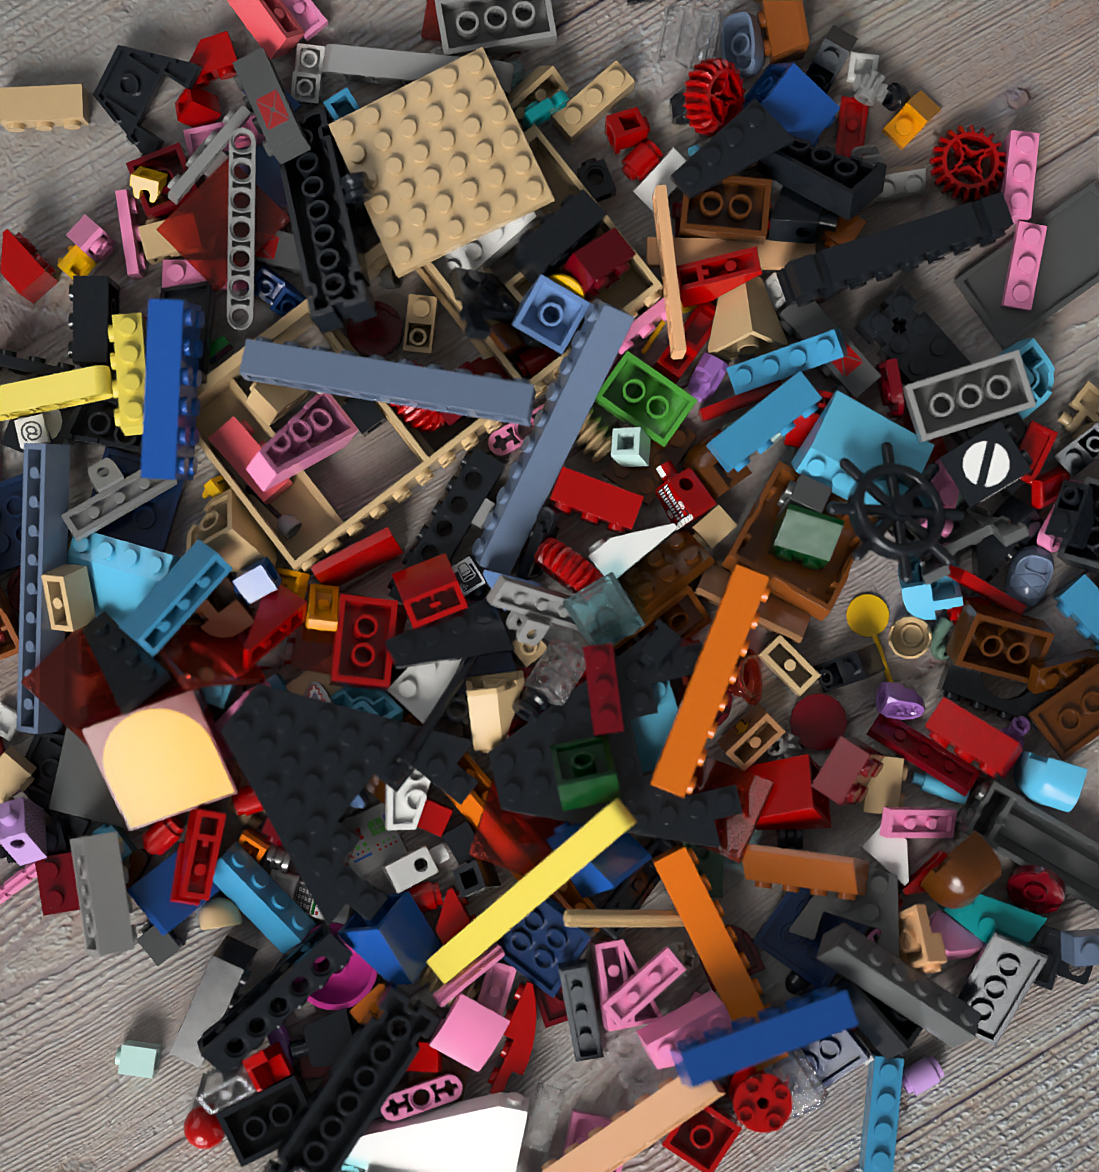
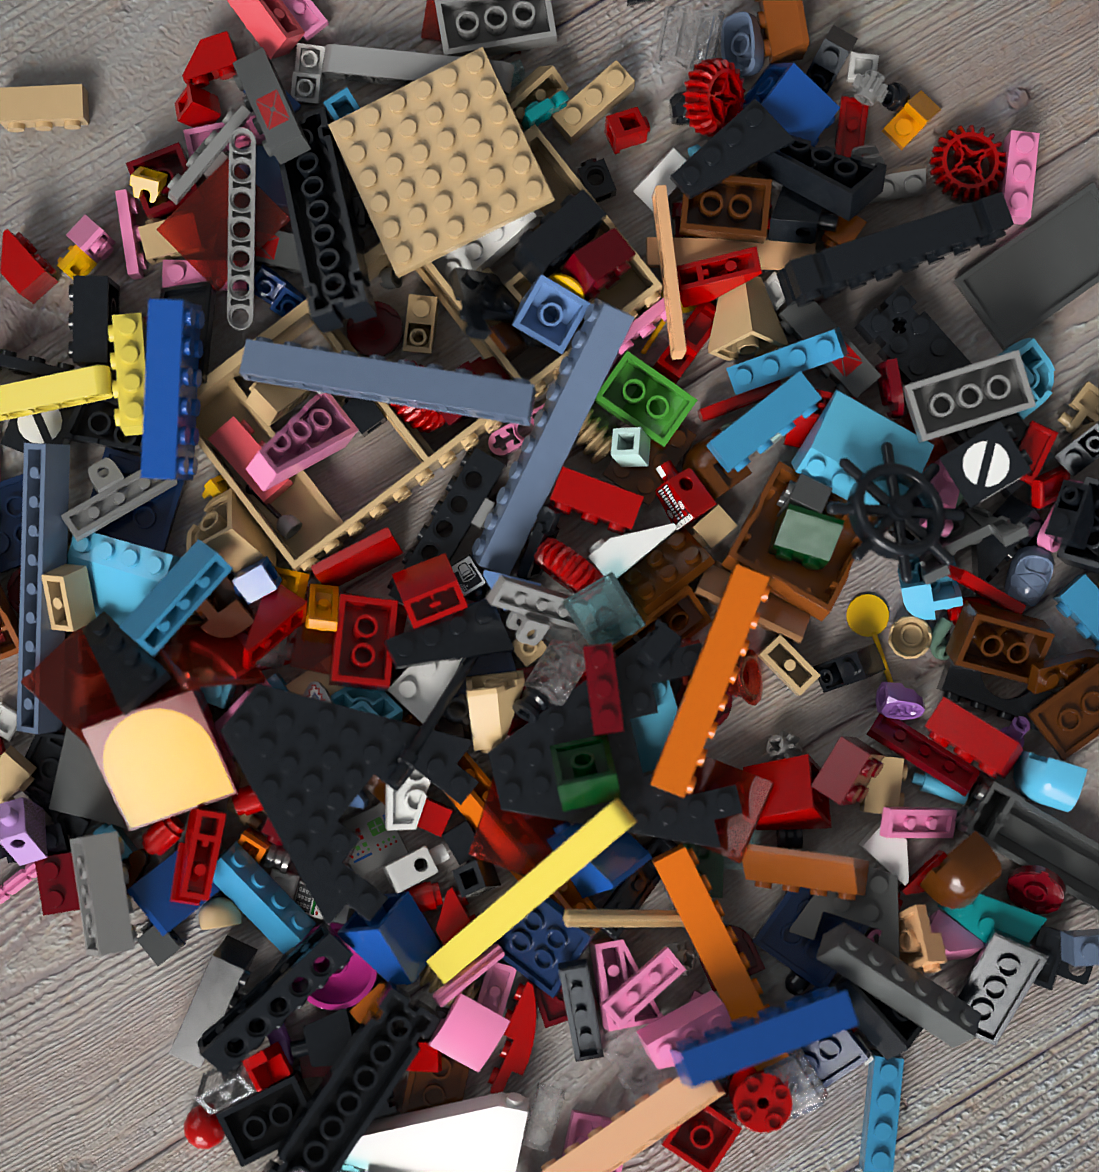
(32, 430): white tile -> none
(131, 86): black wing -> none
(138, 1058): light aqua brick -> none
(219, 349): green tile -> none
(356, 188): black wheel -> none
(439, 1083): bright pink beam -> none
(534, 360): red brick -> none
(641, 160): red brick -> none
(706, 377): medium lavender rock -> none
(750, 736): medium nougat brick -> none
(818, 721): dark red tile -> none
(921, 1075): lavender brick -> none
(1023, 266): bright pink plate -> none

